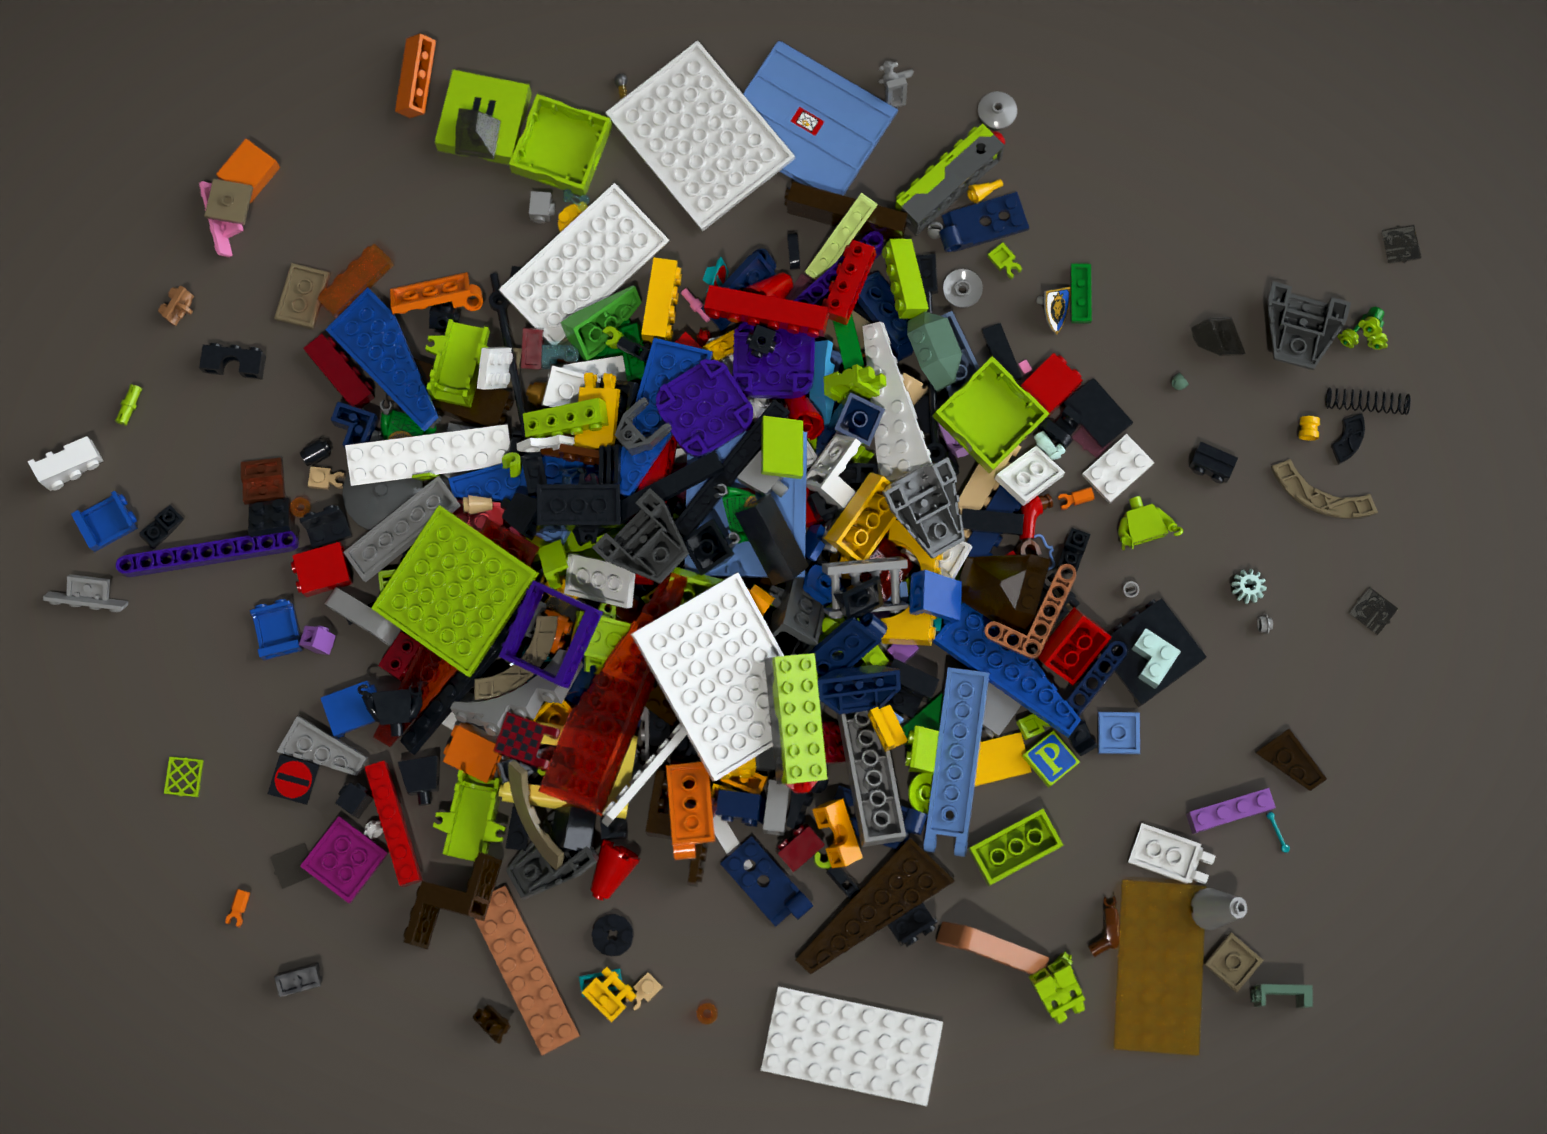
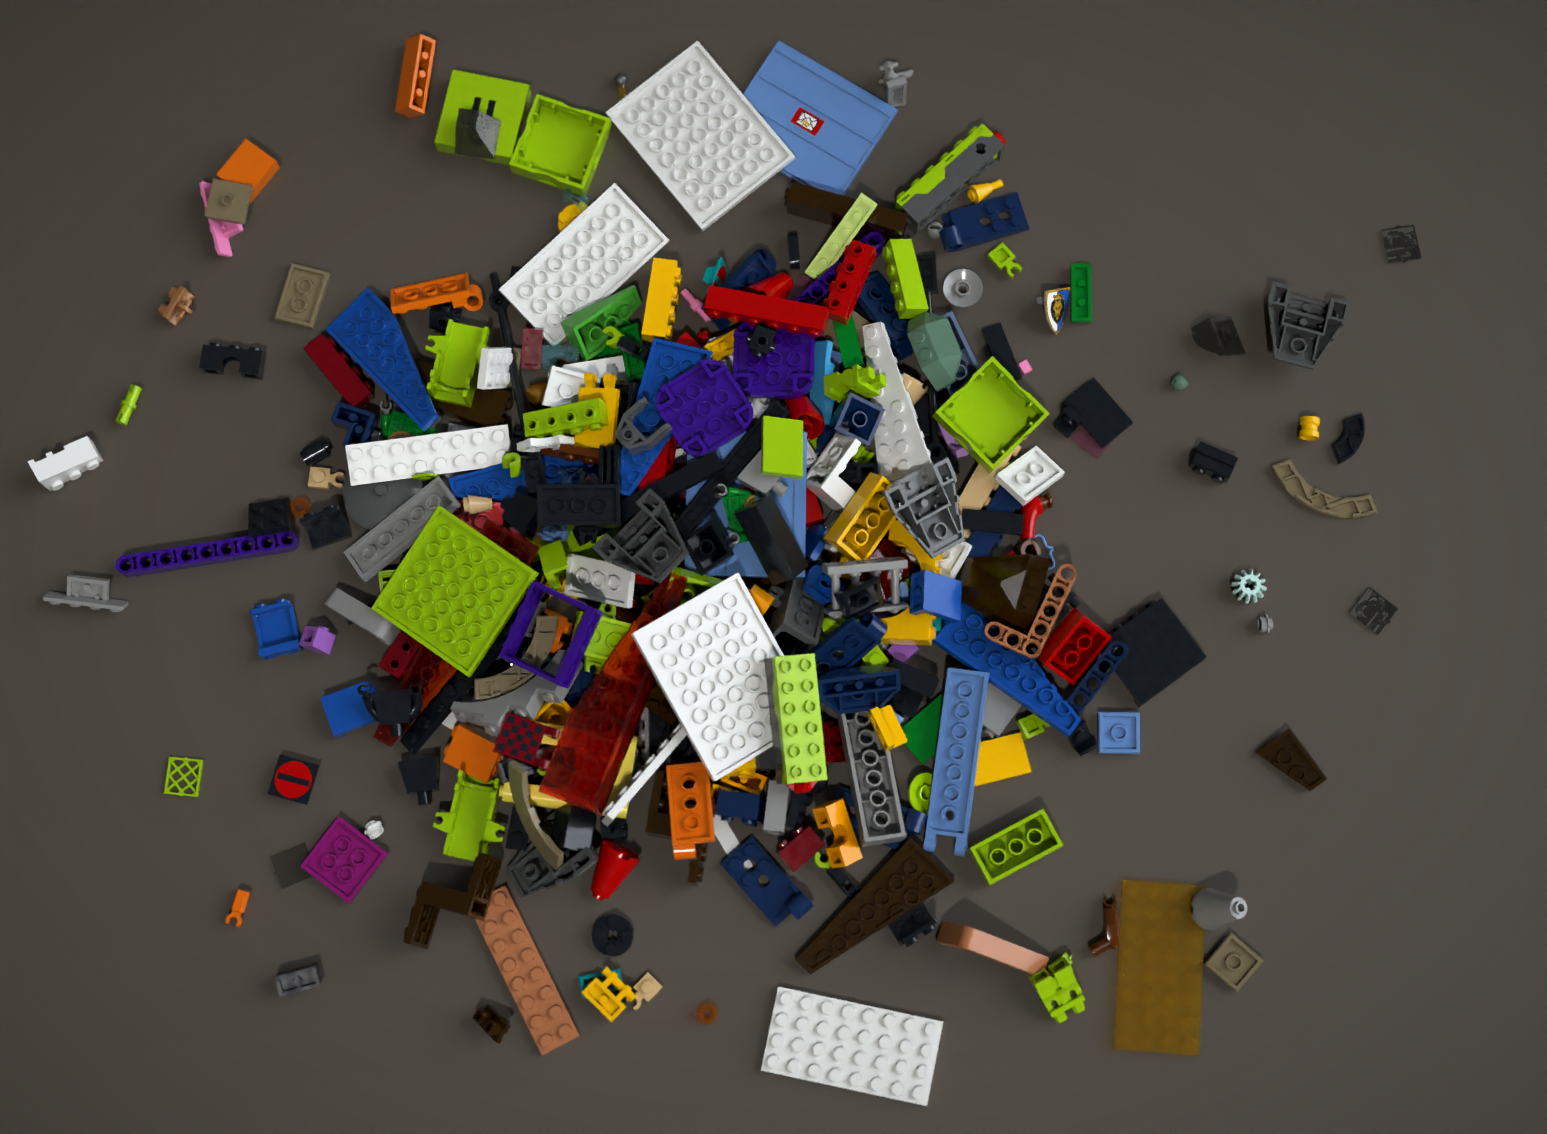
(105, 522): blue panel -> none
(161, 527): black slope -> none
(262, 480): copper slope -> none
(317, 746): light grey wing -> none
(321, 569): red brick -> none
(354, 799): black brick -> none
(357, 277): clear orange brick -> none
(393, 824): red brick -> none
(541, 207): light grey brick -> none
(818, 508): black bracket -> none
(923, 750): lime slope -> none
(997, 118): light grey dish -> none
(1046, 445): light aqua arm -> none
(1050, 759): tile -> none
(1052, 383): red brick -> none
(1055, 433): black beam -> none
(1074, 549): black slope -> none
(1077, 497): orange bar -> none
(1118, 468): white plate -> none
(1132, 593): light grey hinge -> none
(1144, 524): lime torso -> none
(1160, 657): light aqua brick -> none
(1169, 855): white tile -> none
(1230, 810): medium lavender arch -> none
(1284, 848): teal hinge -> none
(1303, 994): sand green panel -> none
(1372, 327): lime plant -> none
(1407, 399): black piece -> none

